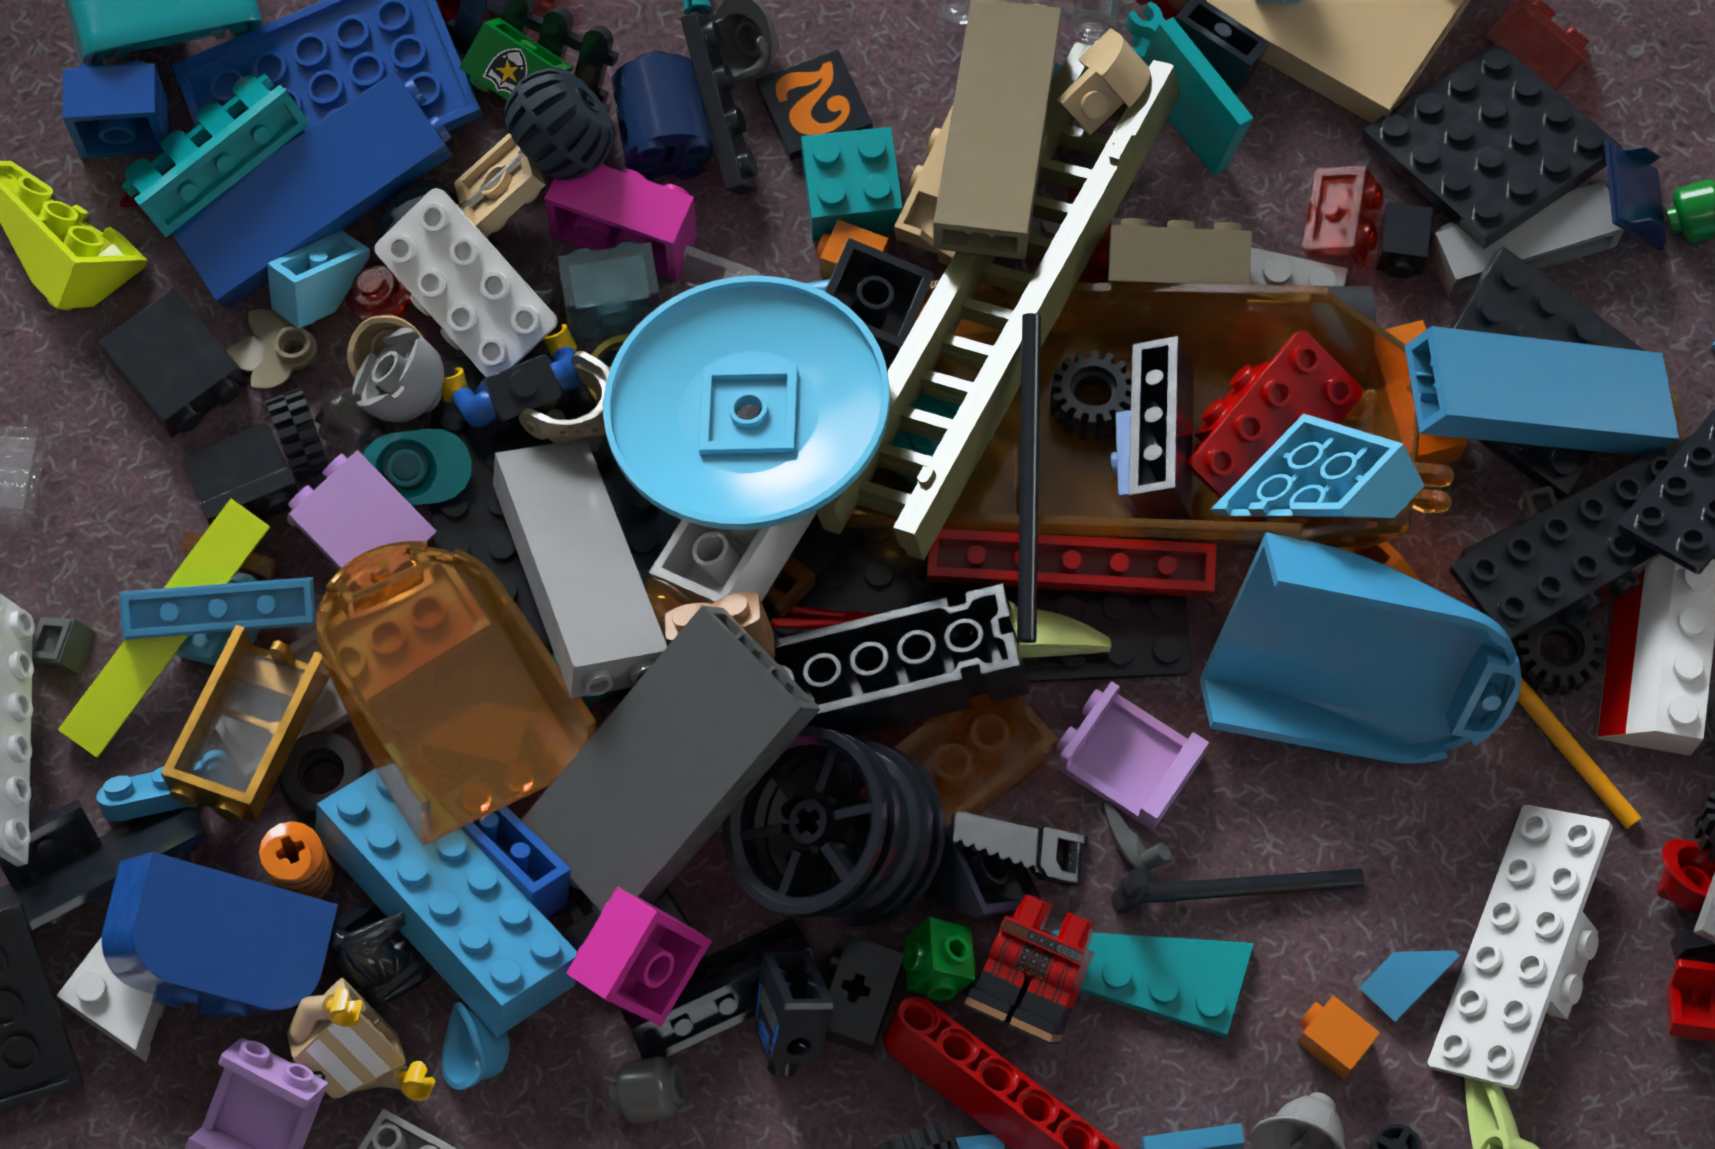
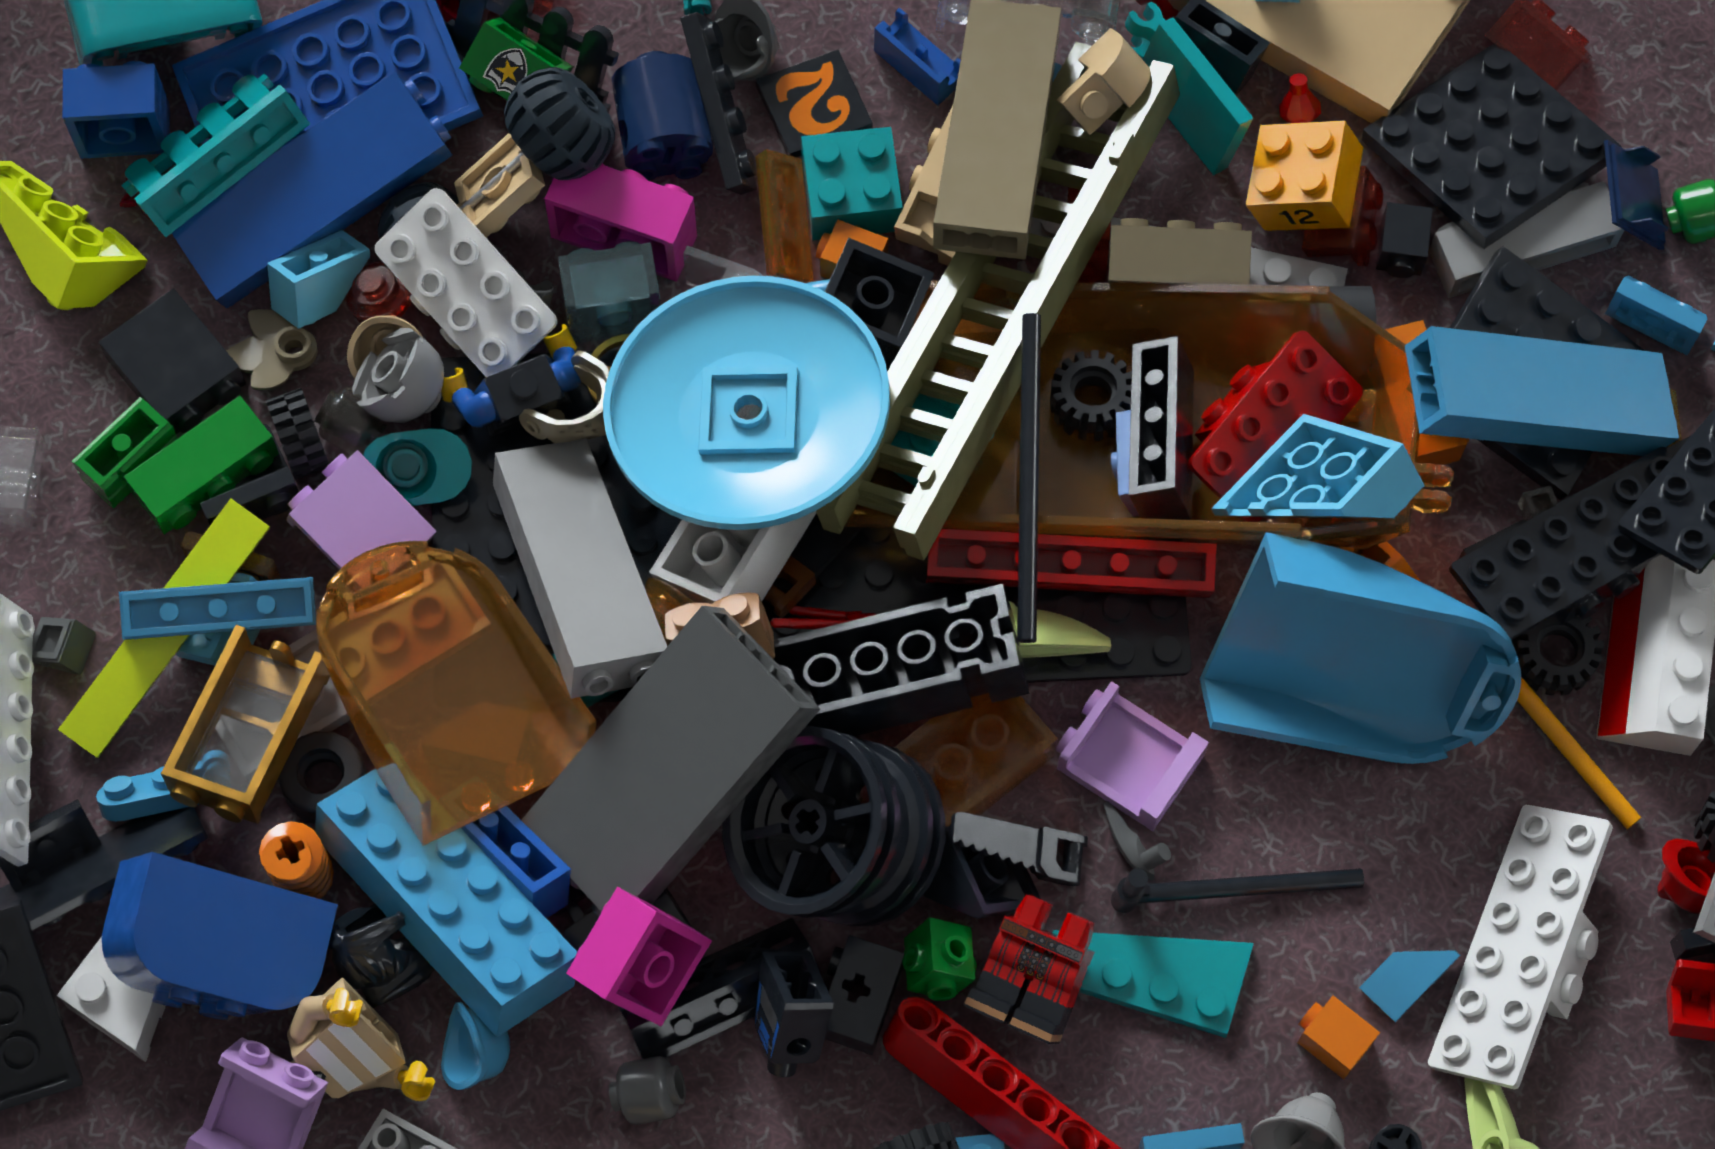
(121, 448): none -> green brick
(202, 465): none -> green brick
(784, 216): none -> clear orange plate
(916, 58): none -> blue hinge
(1299, 102): none -> red rock
(1304, 176): none -> light orange brick
(1656, 314): none -> dark azure bracket

